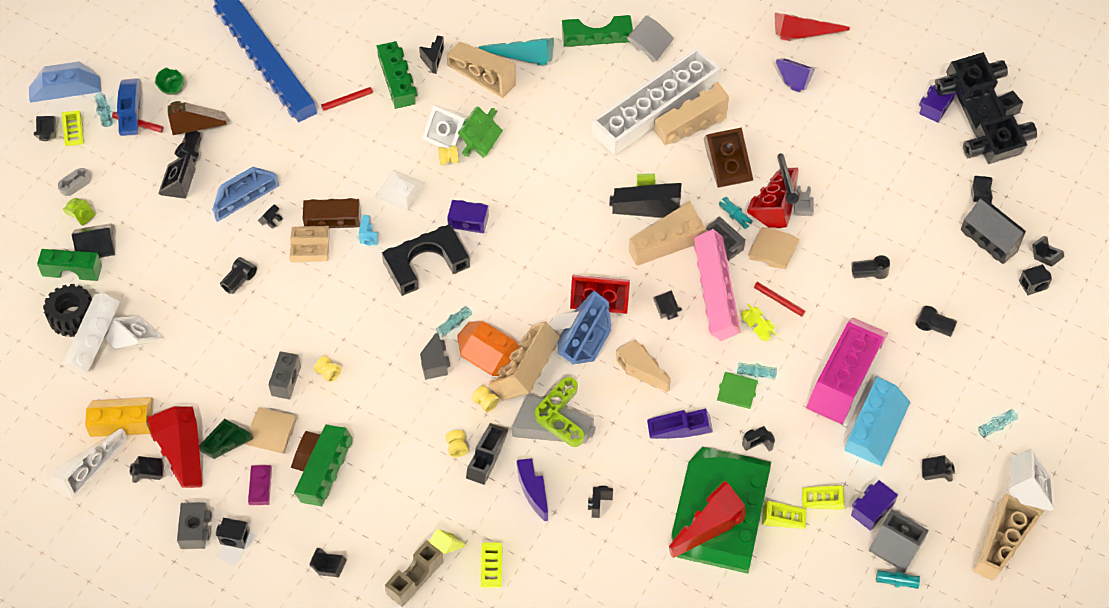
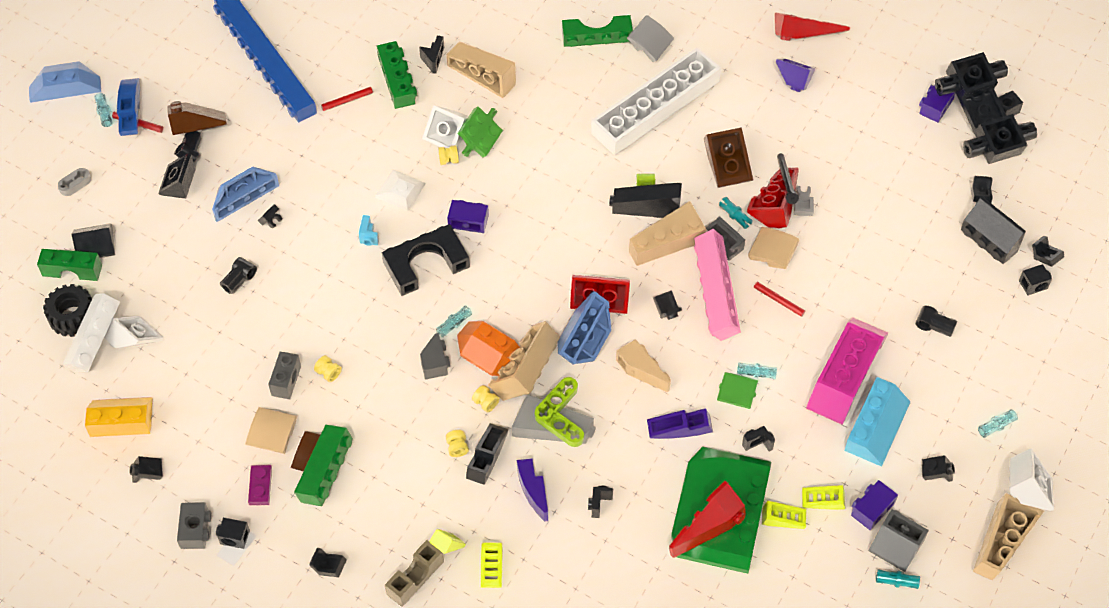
(45, 128): black bracket -> none
(70, 116): neon yellow slope -> none
(80, 210): lime bracket -> none
(82, 467): white wedge -> none
(169, 81): green hair -> none
(178, 439): red wedge -> none
(224, 439): dark green wing -> none
(309, 243): tan slope -> none
(332, 213): reddish brown brick -> none
(530, 51): teal wedge -> none
(563, 321): white sticker -> none
(693, 115): tan wedge -> none
(764, 328): neon yellow hinge -> none
(871, 268): black piece -> none

